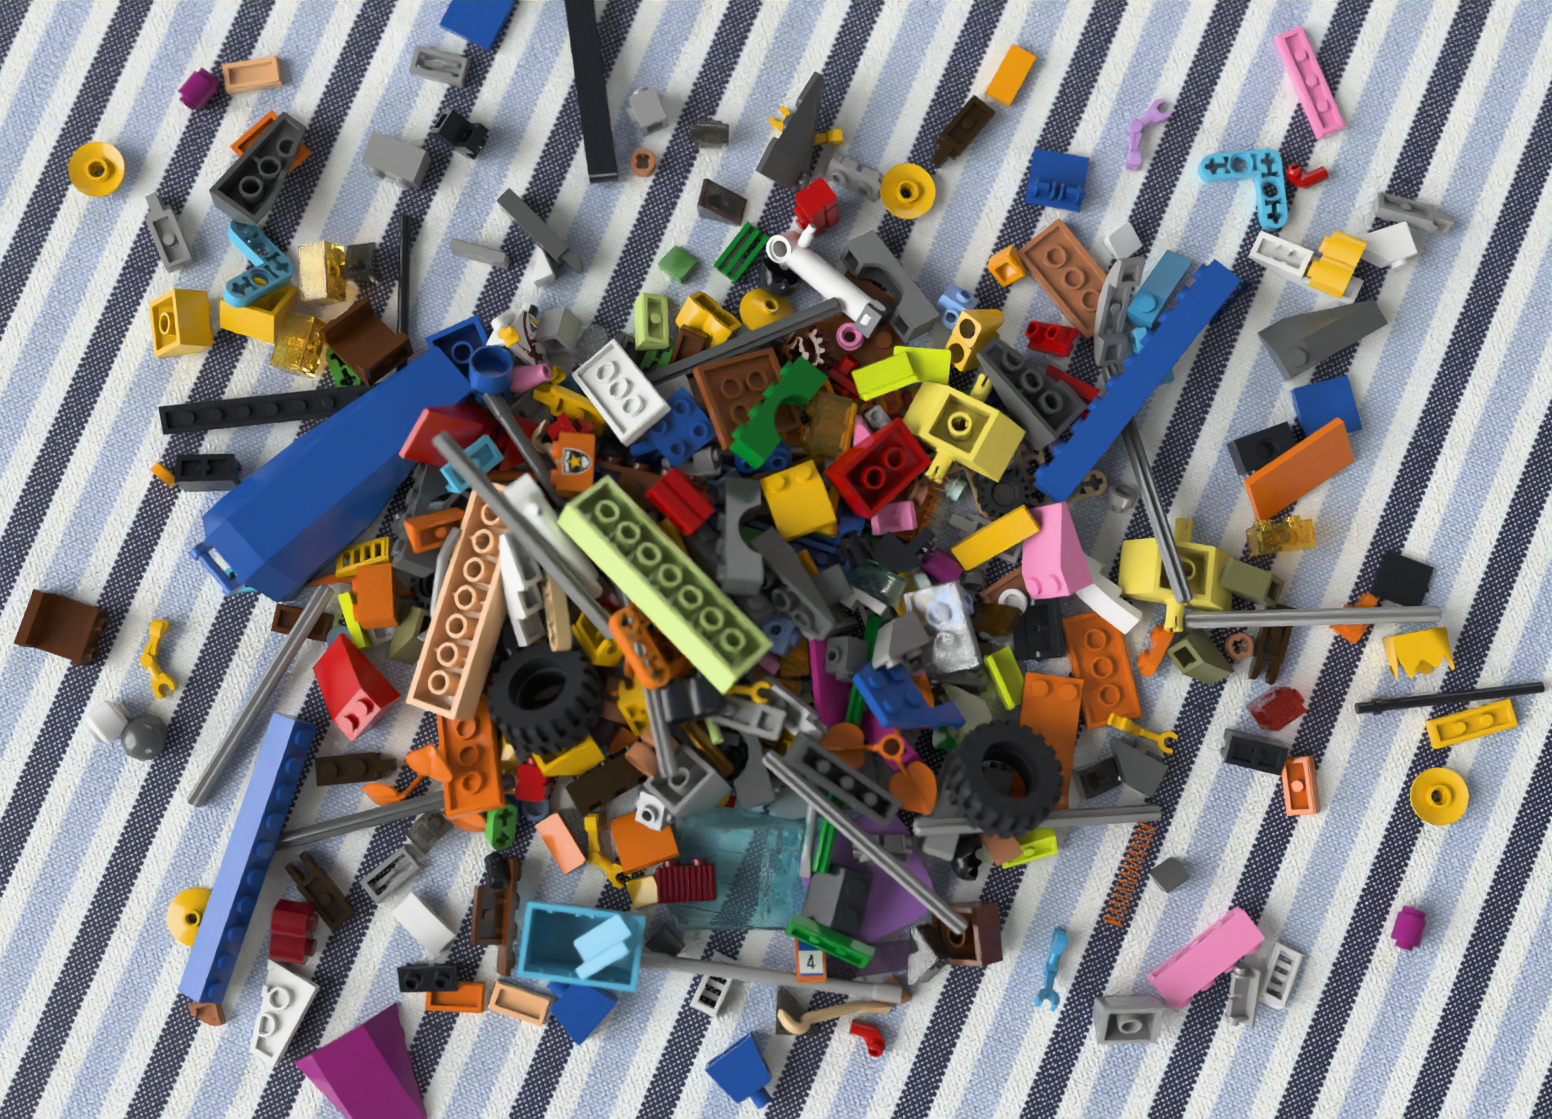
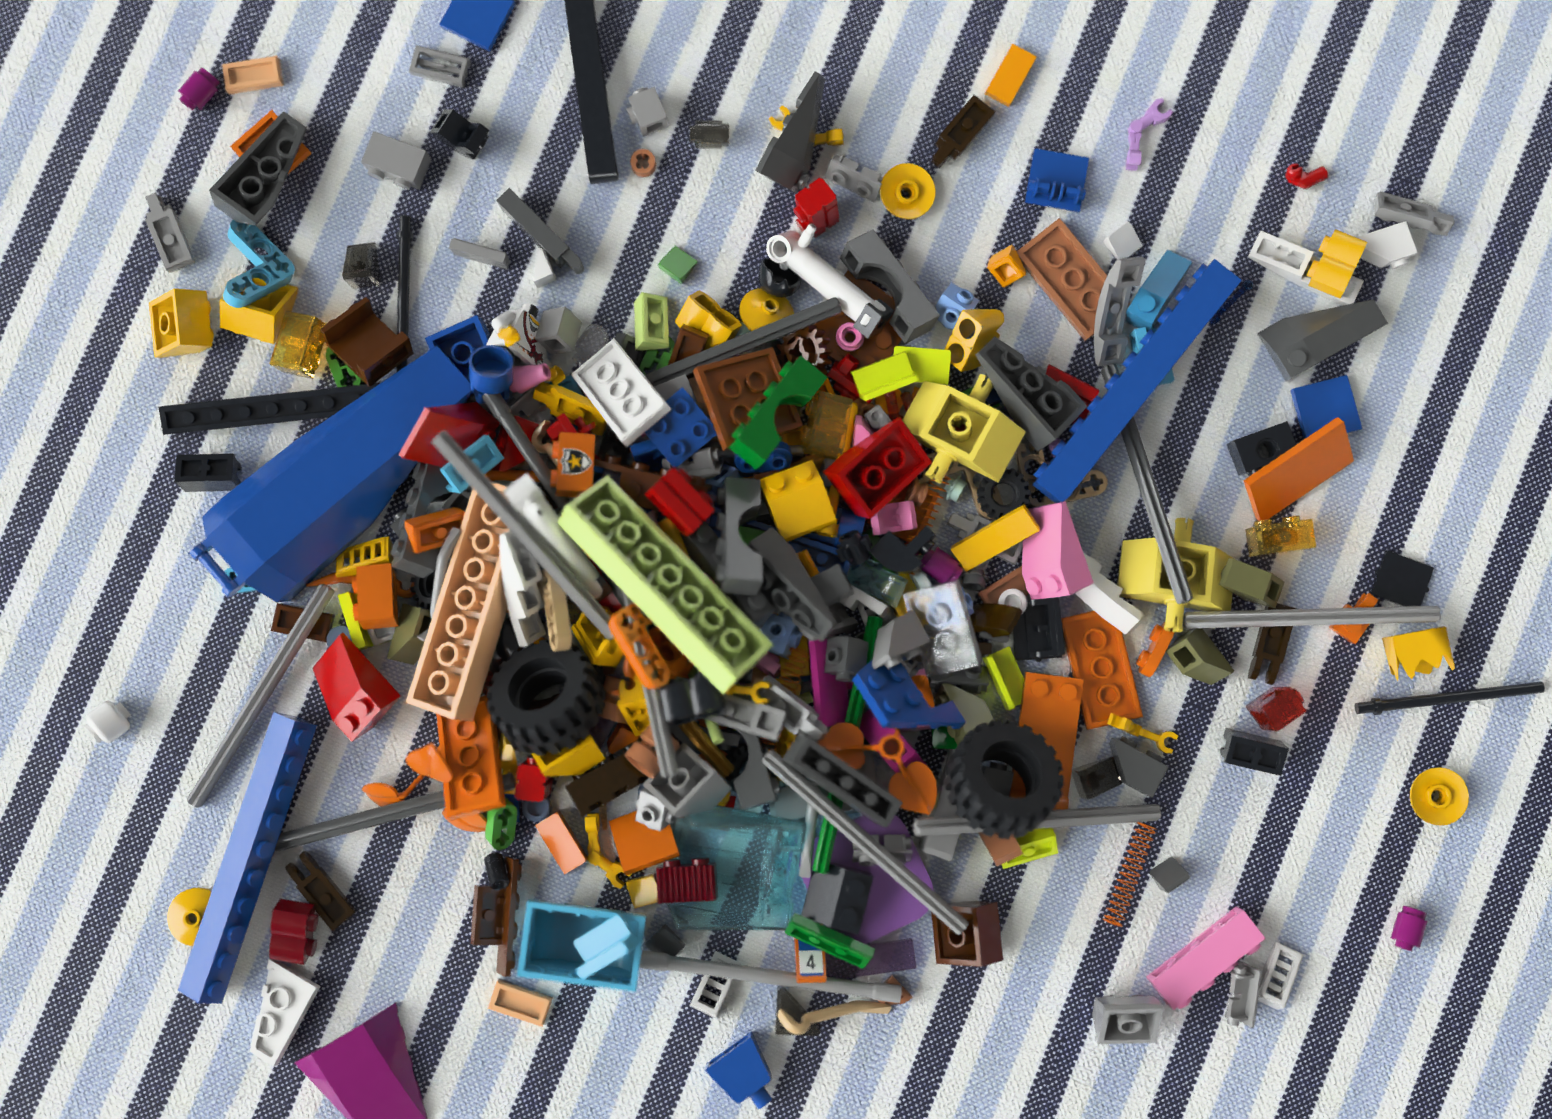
(62, 627): reddish brown panel -> none
(88, 161): yellow dish -> none
(144, 737): dark grey hair -> none
(149, 661): yellow piece -> none
(164, 474): light orange tile -> none
(208, 1013): nougat tile -> none
(321, 273): clear yellow brick -> none
(352, 768): dark brown hinge -> none
(410, 858): light grey tile -> none
(423, 924): white slope -> none
(428, 978): black hinge -> none
(429, 830): clear smoke bracket -> none
(468, 999): orange tile -> none
(580, 1007): blue torso -> none
(720, 204): clear smoke slope -> none
(755, 233): green tile -> none
(871, 1035): red arm -> none
(926, 954): clear smoke slope -> none
(964, 861): black hair -> none
(1051, 338): red hips -> none
(1058, 944): dark azure piece -> none
(1121, 497): light grey tile -> none
(1240, 654): nougat bush -> none
(1255, 171): medium azure beam -> none
(1300, 786): orange slope -> none
(1309, 82): bright pink tile -> none
(1471, 723): yellow tile -> none

